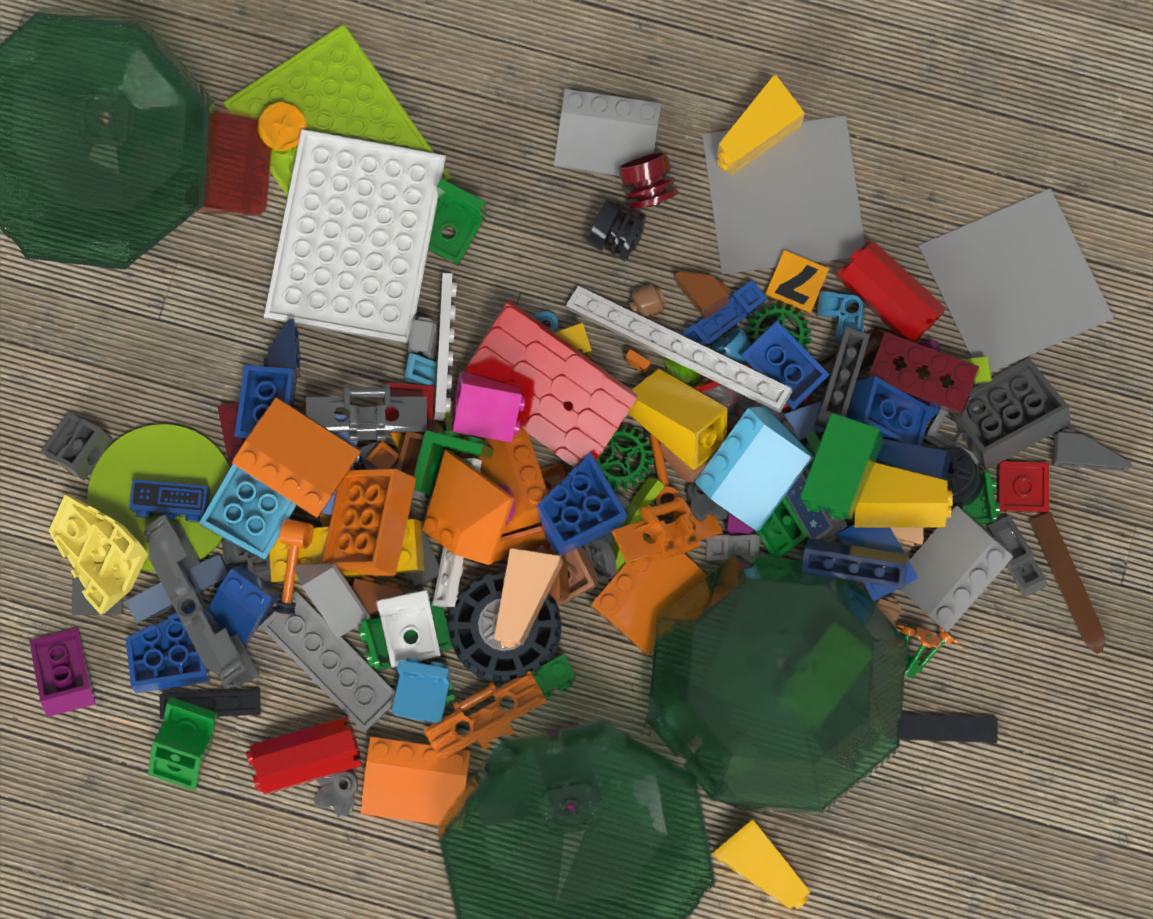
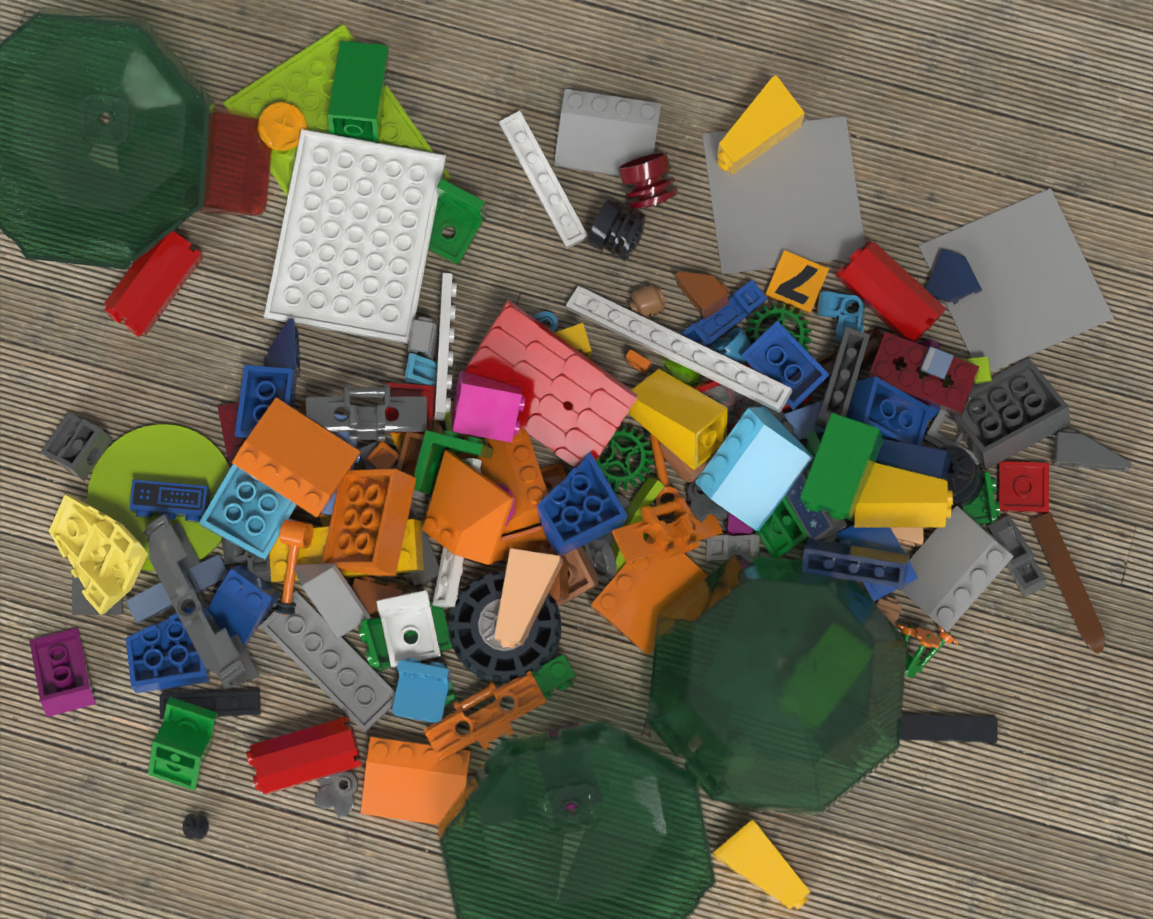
(152, 284): none -> red brick
(195, 826): none -> black wheel
(358, 91): none -> green slope
(543, 179): none -> white plate
(937, 363): none -> sand blue tile
(952, 278): none -> dark blue slope

